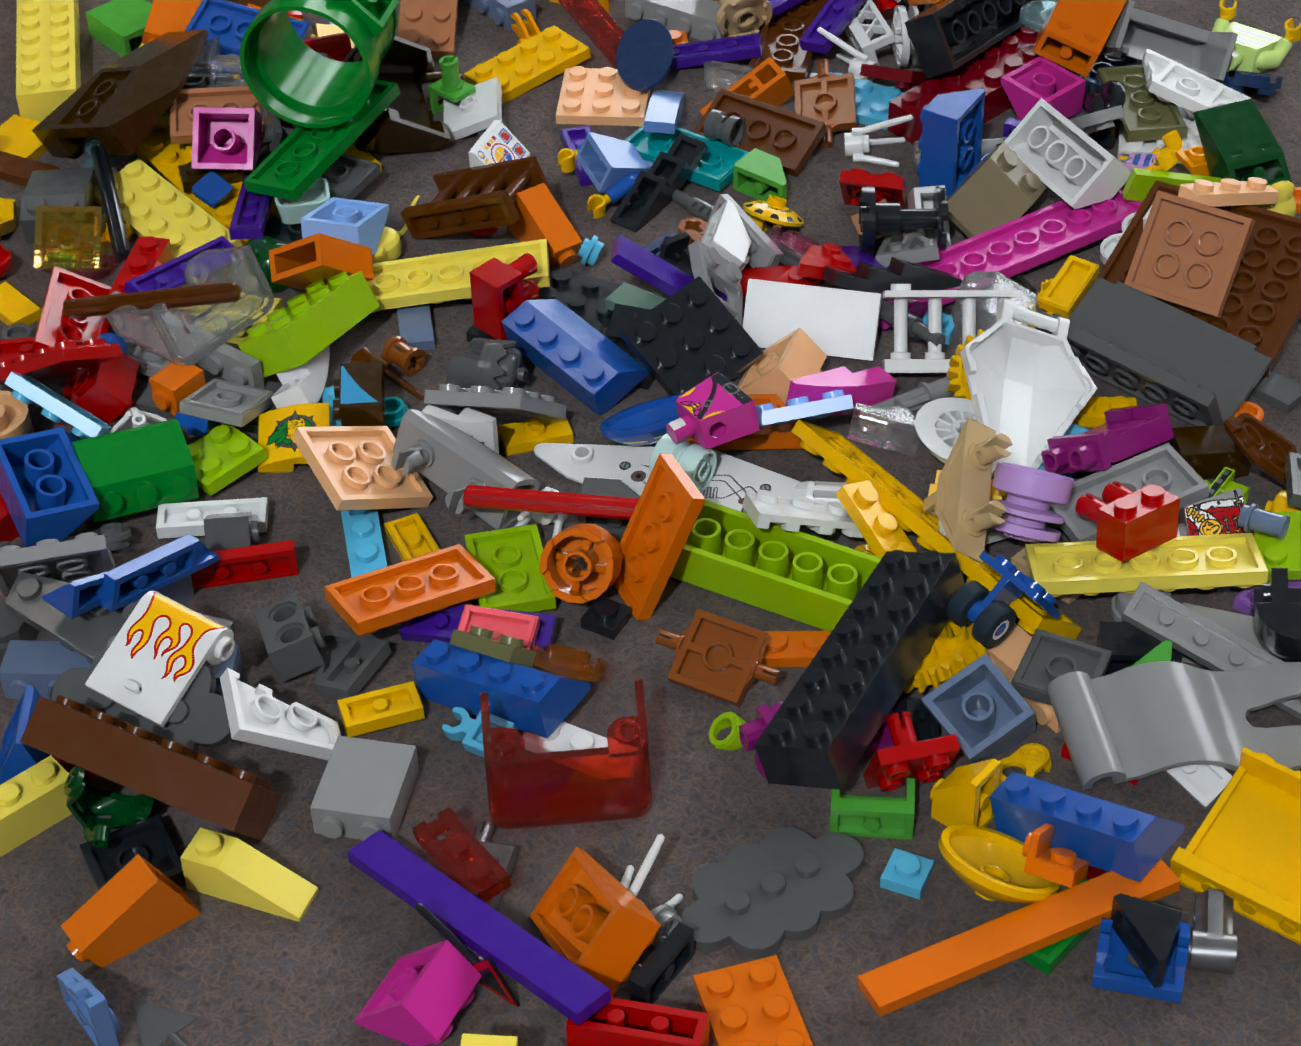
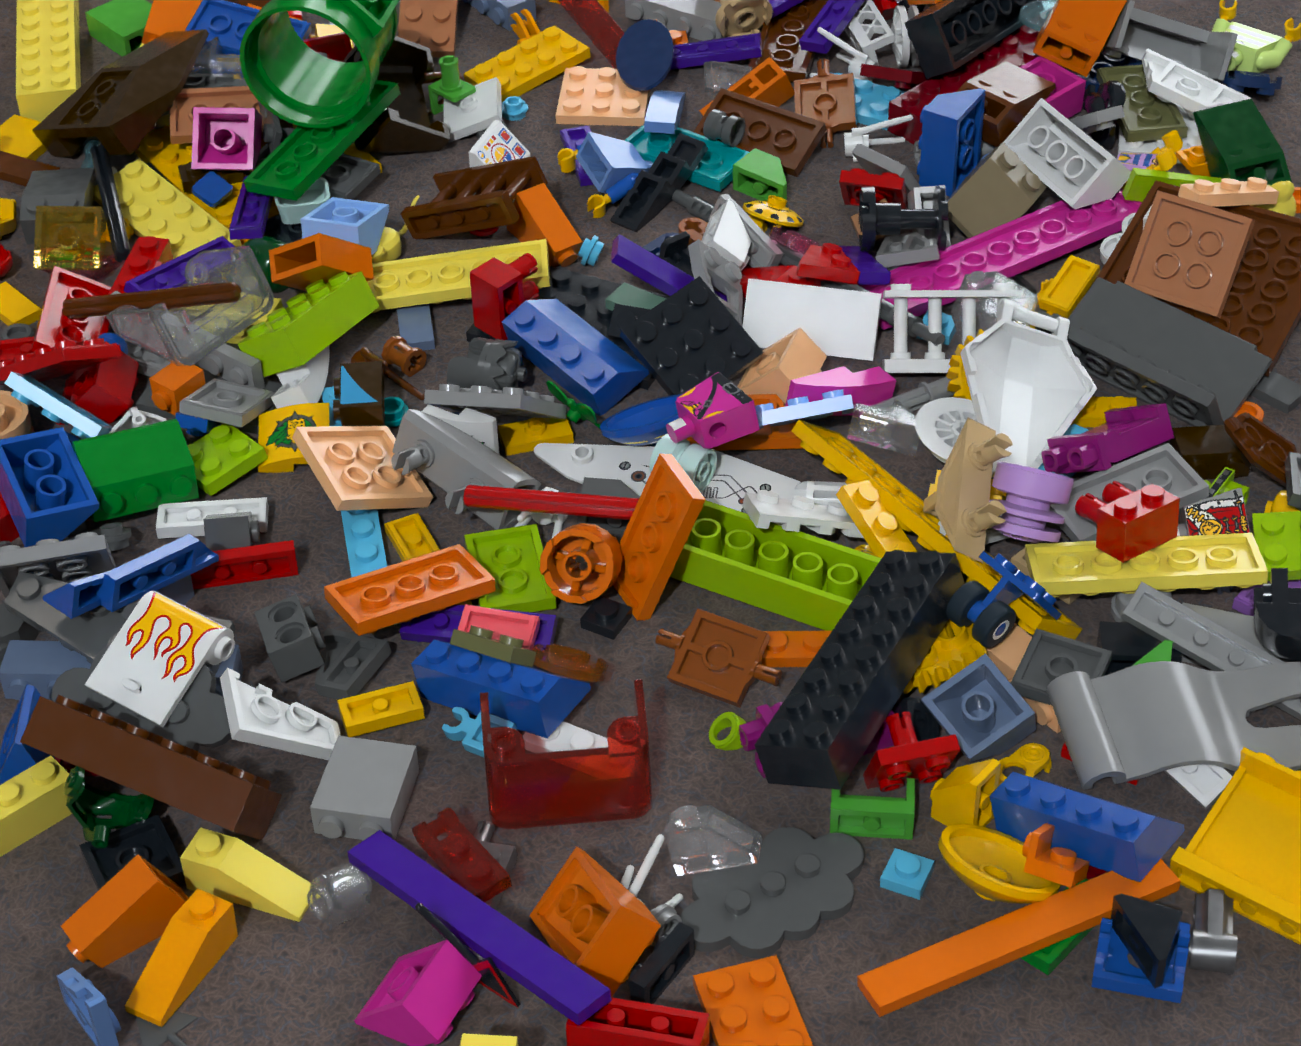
(183, 956): none -> light orange slope
(339, 894): none -> clear head
(514, 108): none -> medium azure plate
(577, 410): none -> green piece
(709, 840): none -> clear slope
(878, 163): none -> light grey tile
(878, 279): black slope -> none
(1008, 98): none -> reddish brown slope
(1263, 521): sand blue pin -> none

